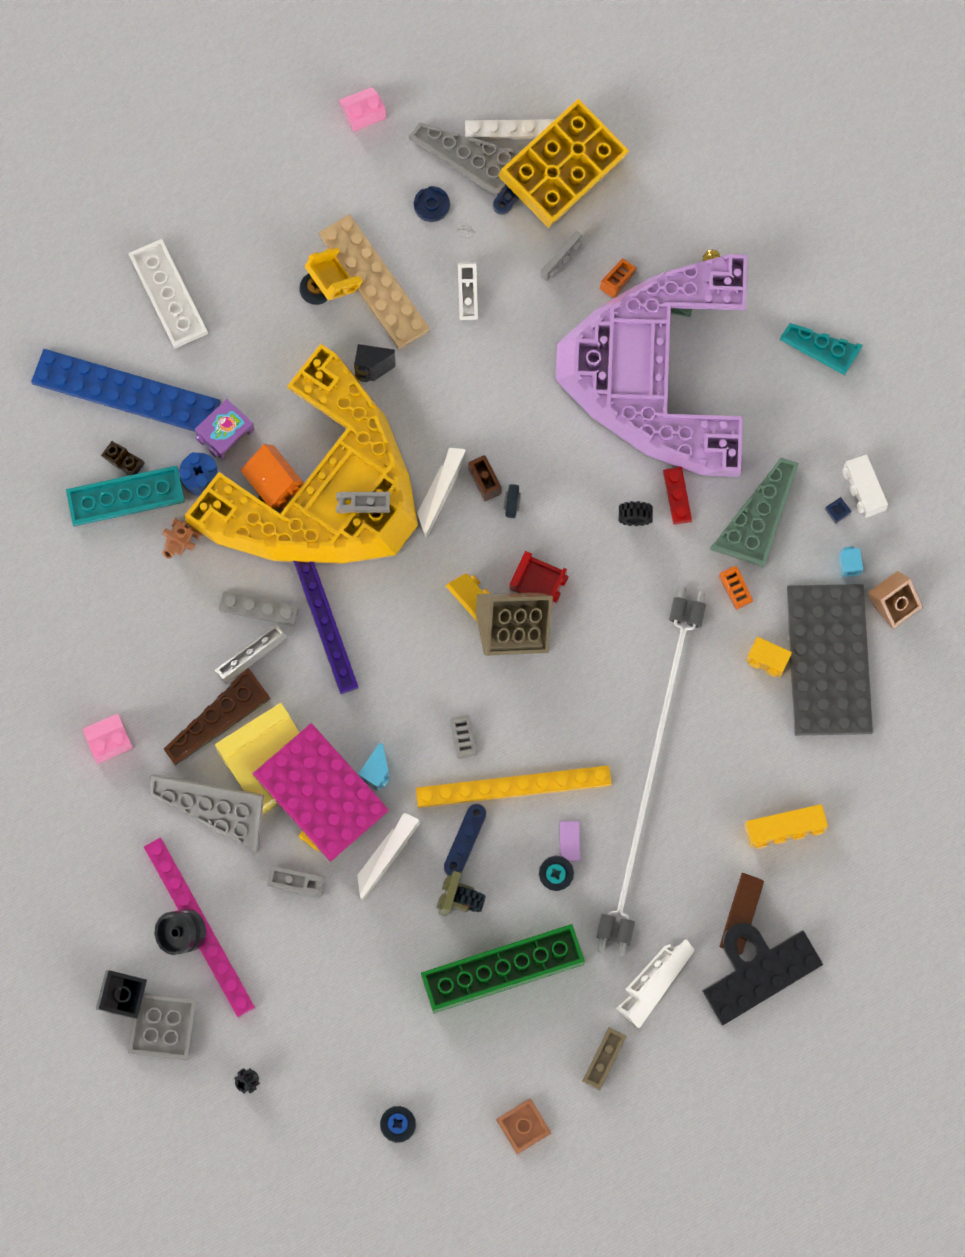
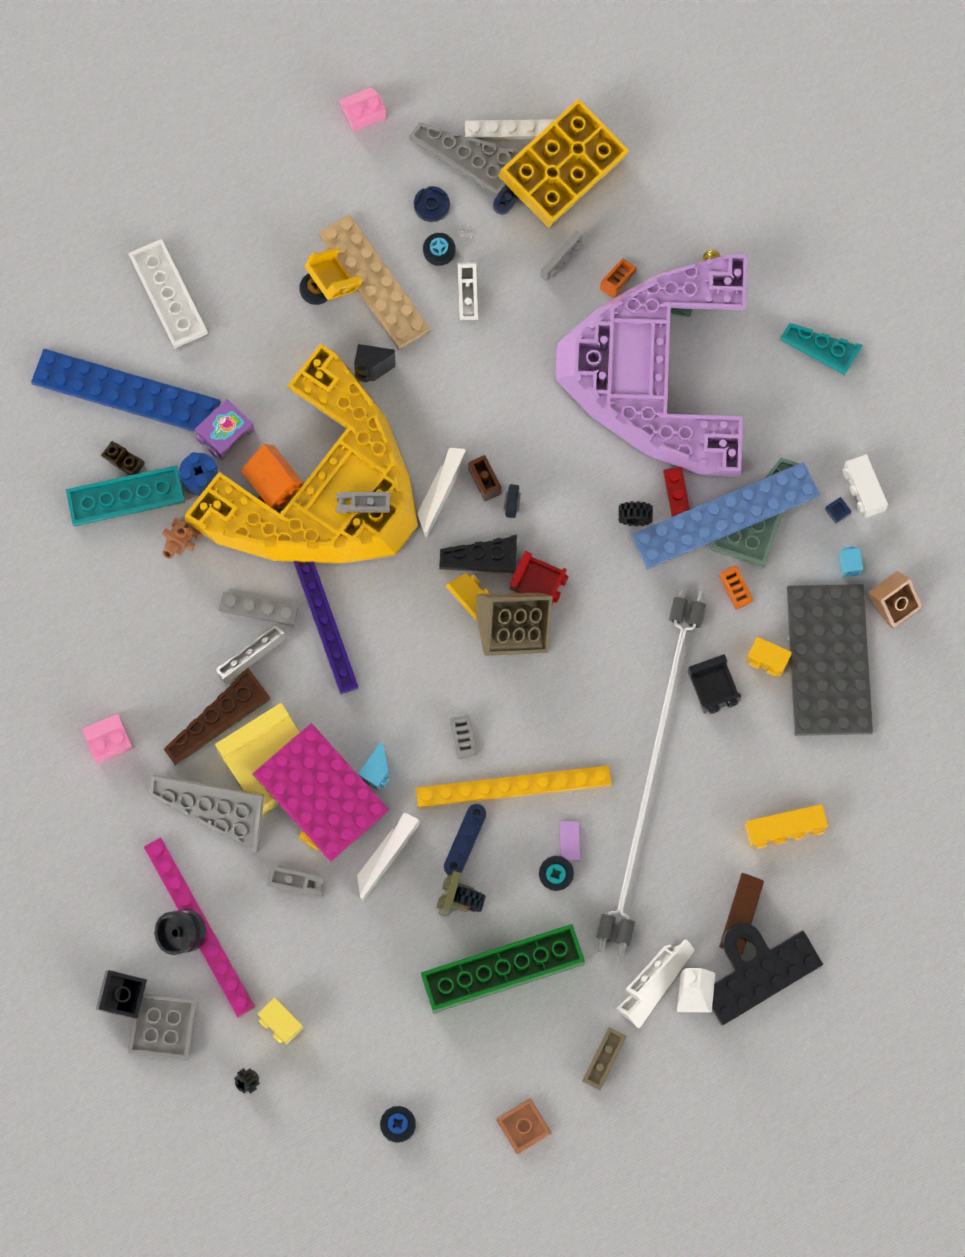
(280, 1021): none -> light yellow brick
(439, 242): none -> black wheel
(486, 556): none -> black wing
(696, 990): none -> white slope
(714, 684): none -> black panel
(725, 515): none -> medium blue plate

